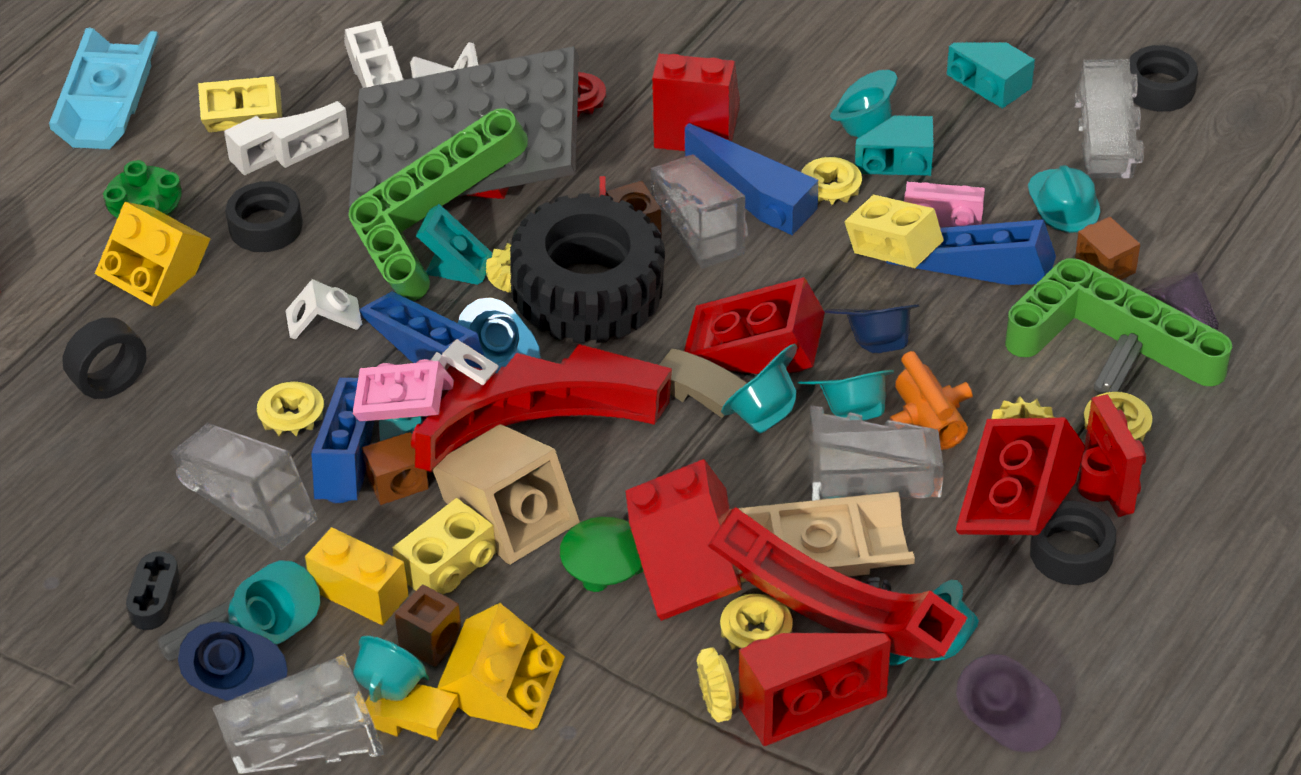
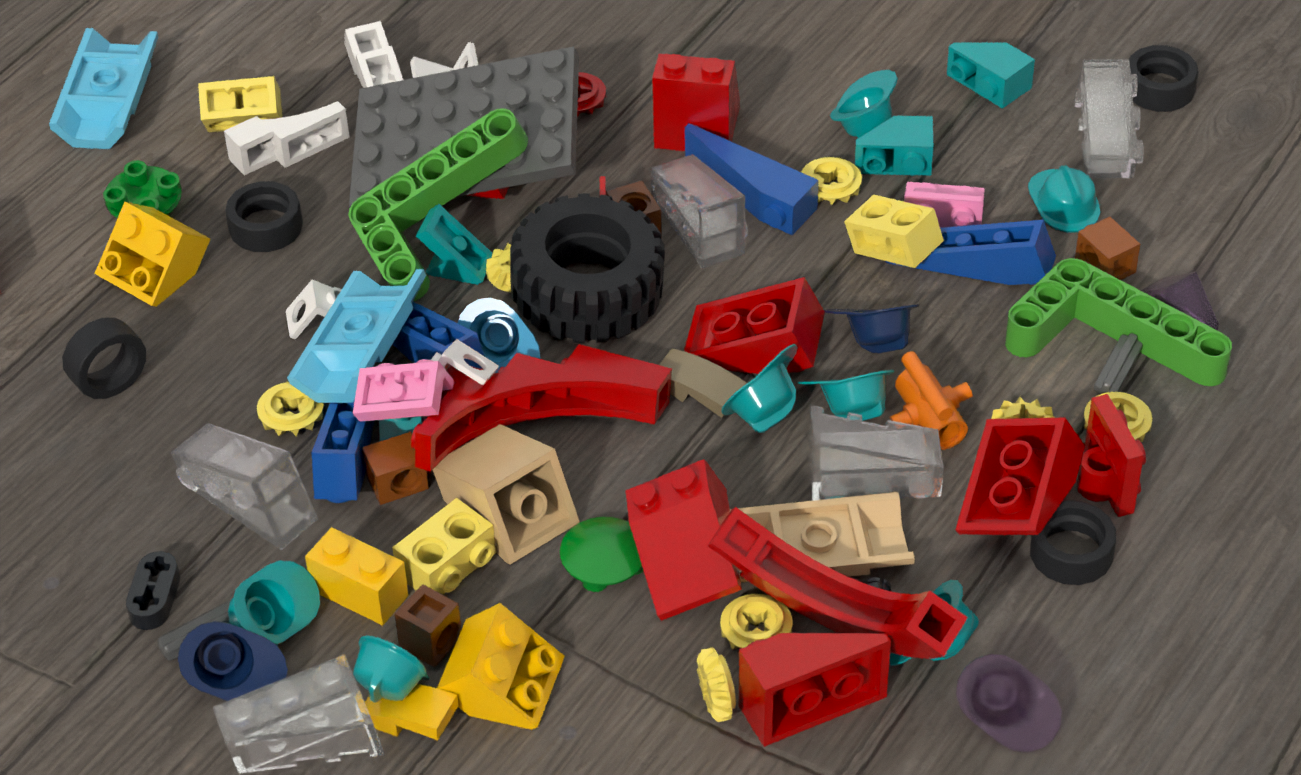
(353, 337): none -> medium azure piece

